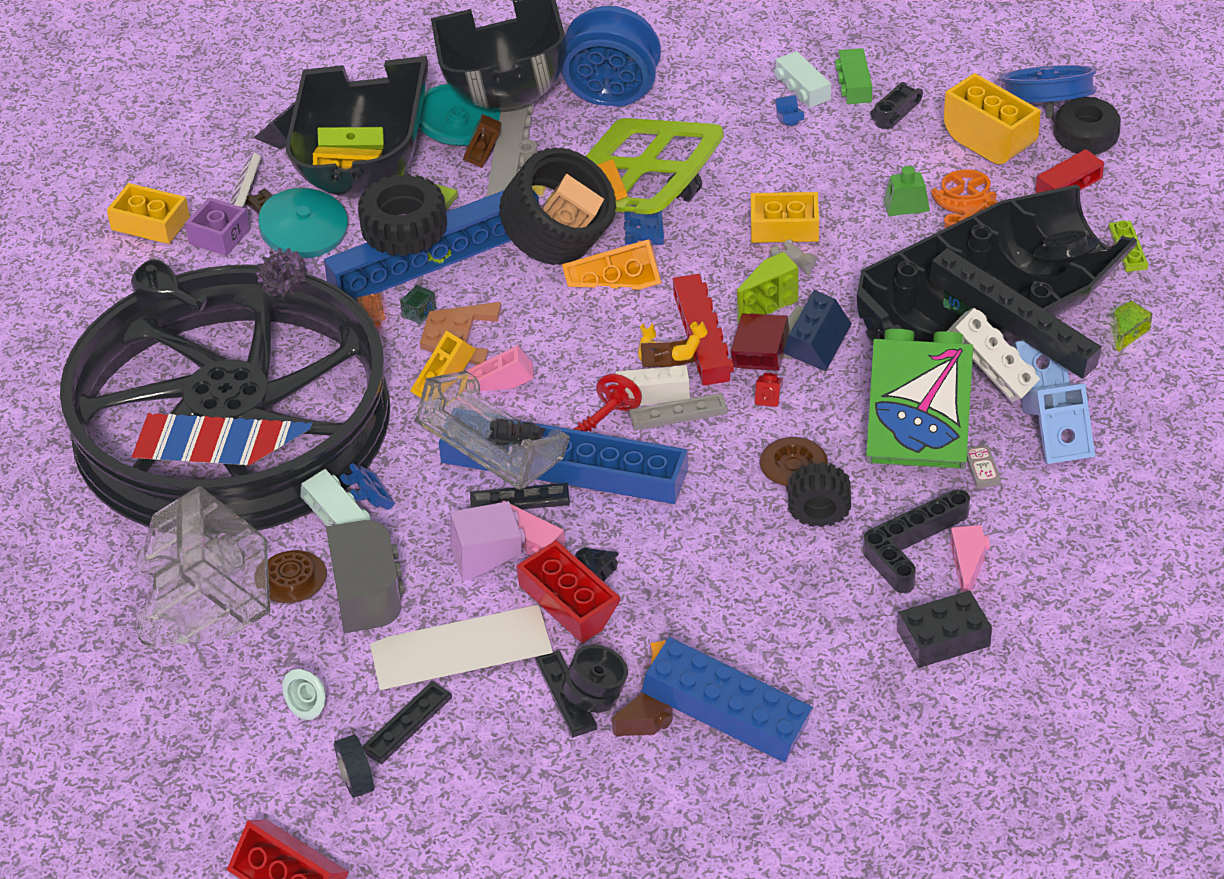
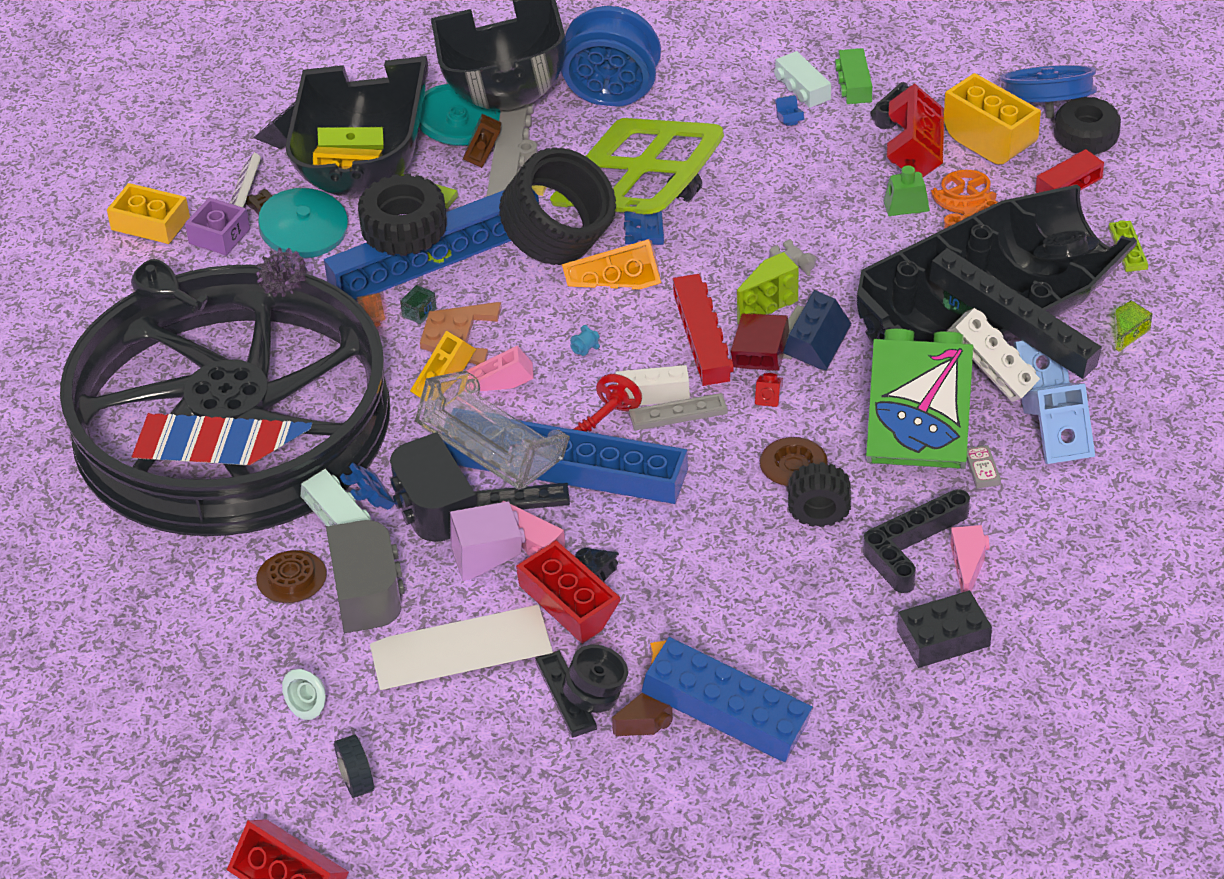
(208, 577): clear brick -> none
(406, 722): black tile -> none
(429, 486): none -> black brick
(514, 434): black hinge -> none
(572, 203): light nougat brick -> none
(584, 341): none -> dark azure brick
(612, 173): light orange tile -> none
(668, 351): torso -> none
(784, 217): yellow brick -> none
(923, 132): none -> red plate

